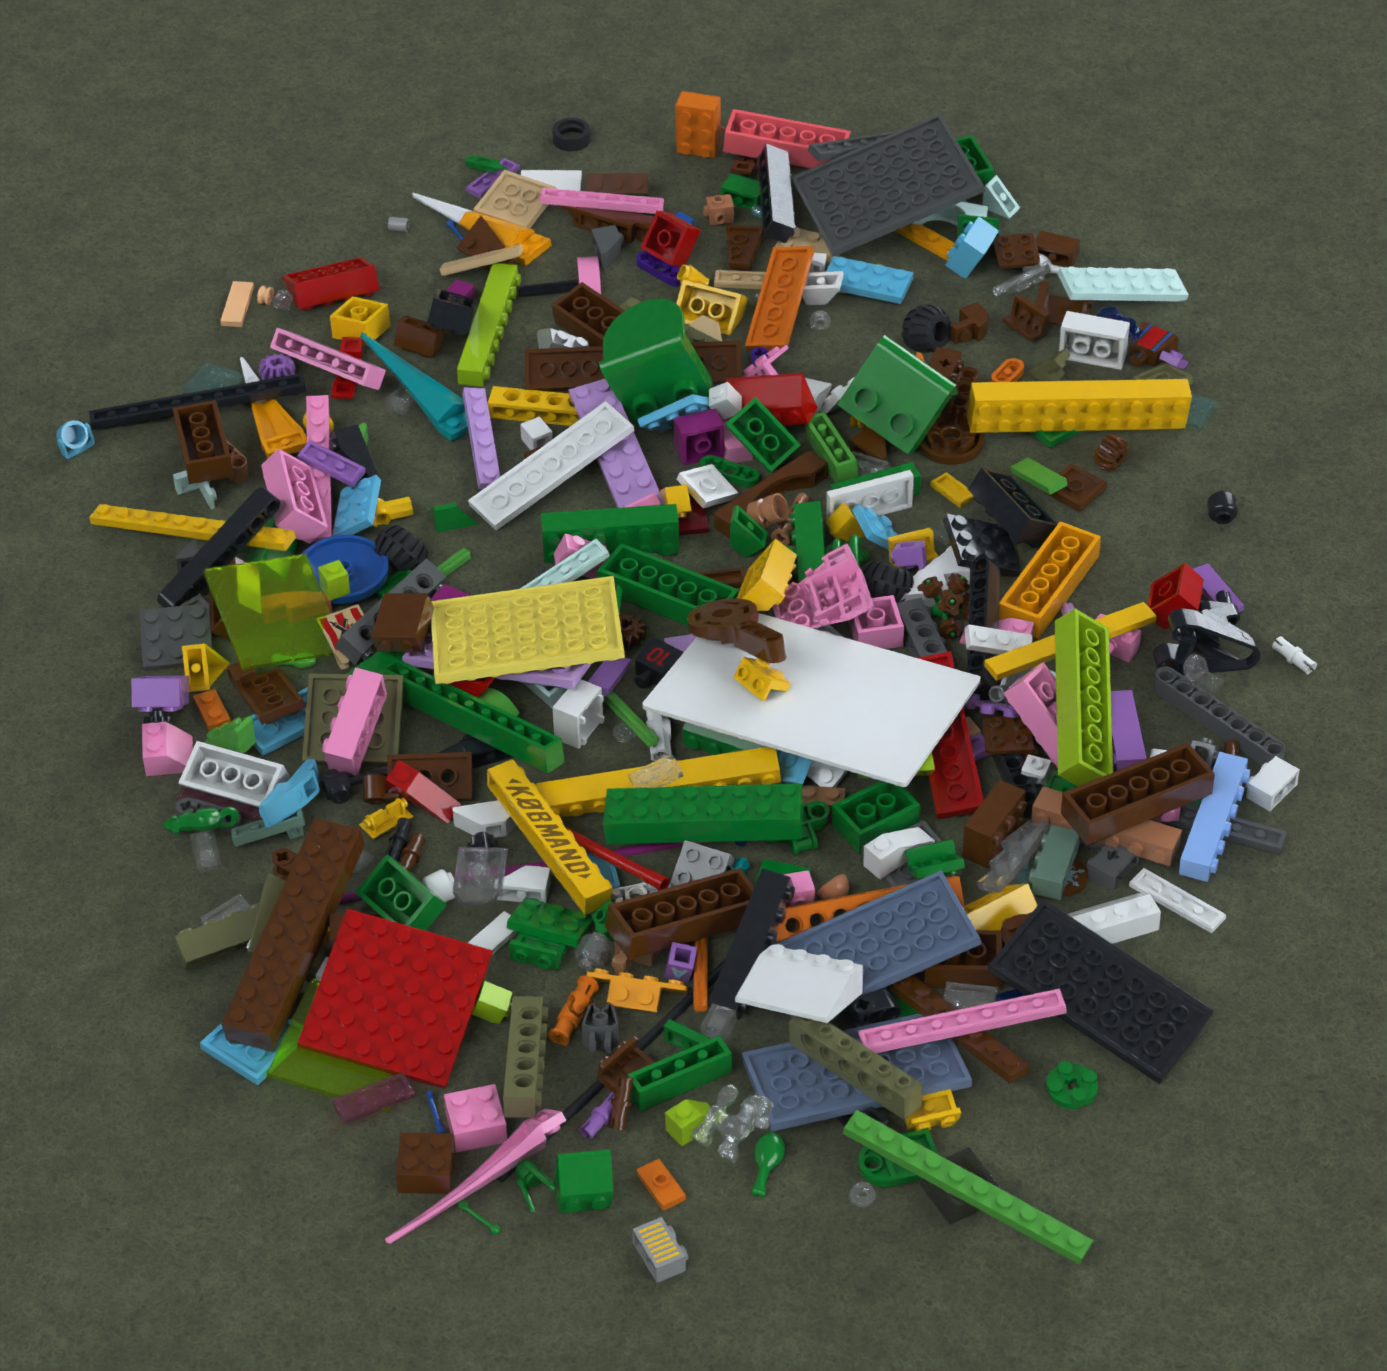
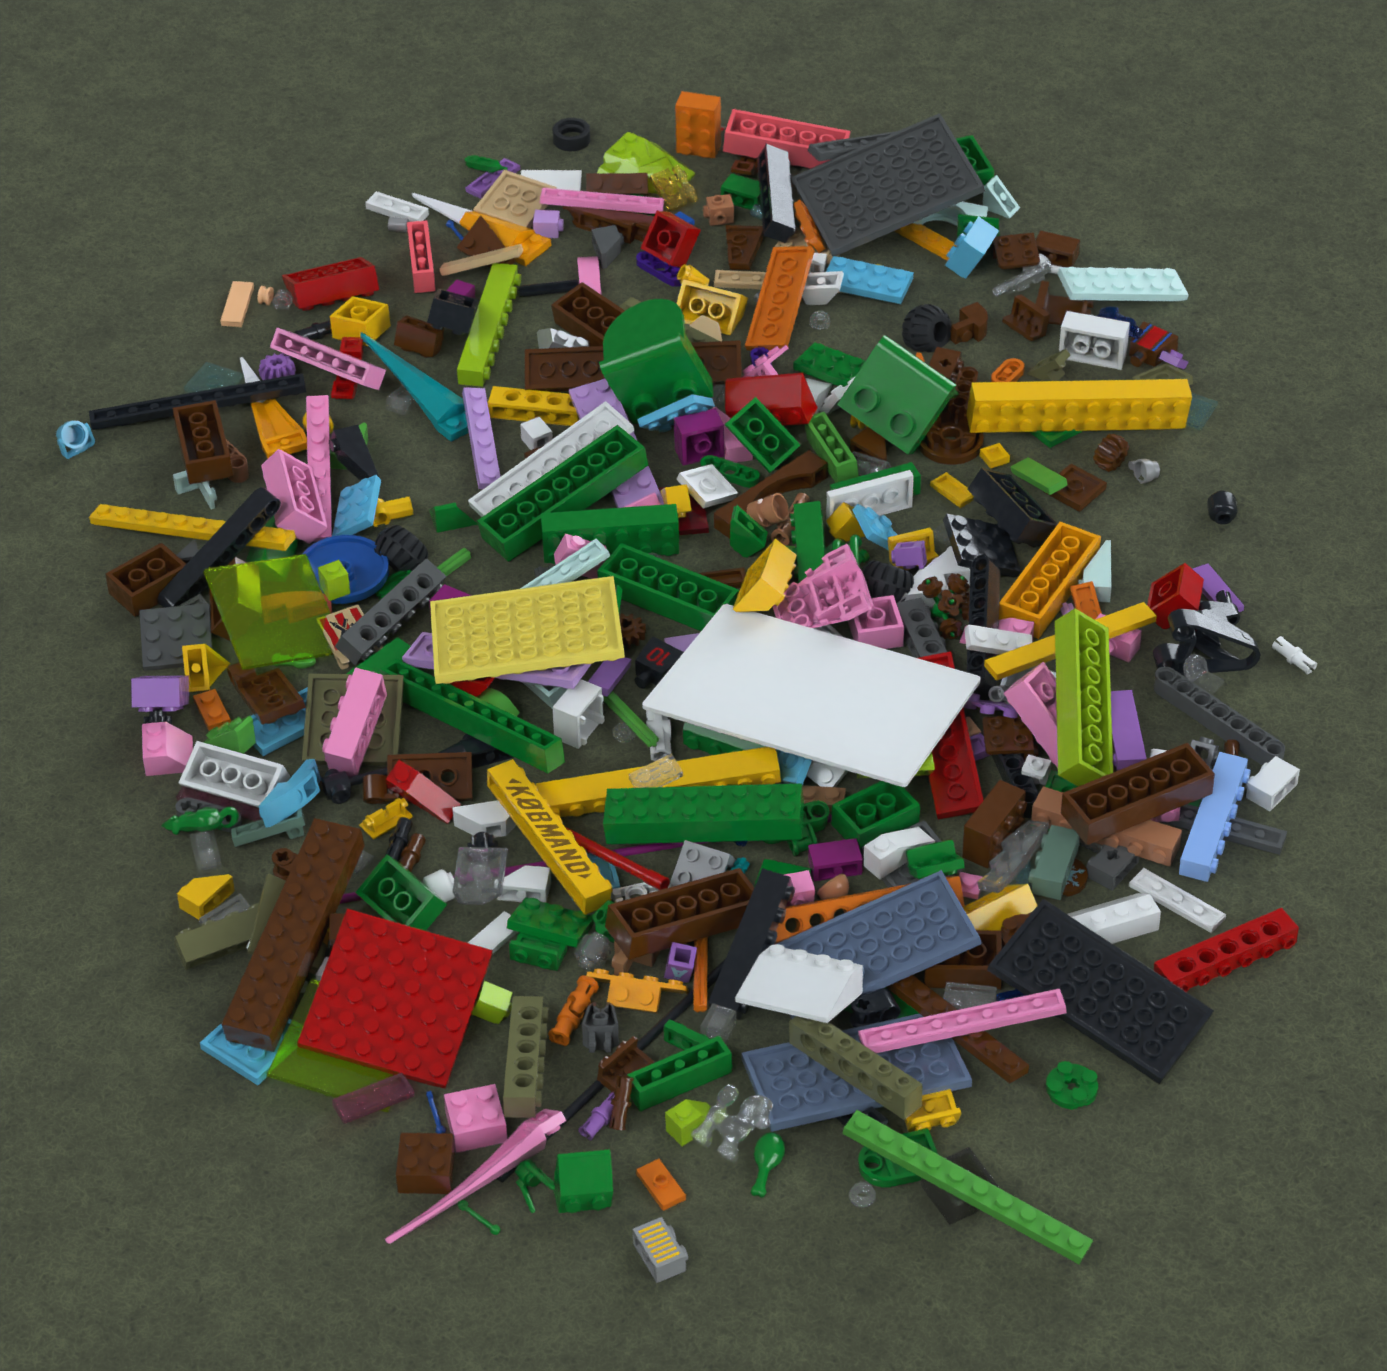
(143, 578): none -> reddish brown brick
(205, 894): none -> yellow slope
(316, 330): none -> black pin
(331, 463): medium lavender tile -> none
(396, 207): none -> white plate
(402, 622): reddish brown brick -> none
(421, 256): none -> coral brick
(548, 223): none -> lavender brick
(567, 487): none -> green brick
(640, 155): none -> lime wedge
(668, 189): none -> clear yellow plate
(725, 400): white brick -> none
(737, 623): reddish brown beam -> none
(760, 677): yellow bracket -> none
(808, 227): none -> orange plate
(828, 364): none -> green plate
(835, 858): none -> magenta brick
(969, 885): none -> bright pink plate
(994, 455): none -> yellow plate
(1085, 599): none -> orange plate
(1100, 572): none -> light aqua slope
(1146, 468): none -> light grey piece
(1229, 950): none -> red brick

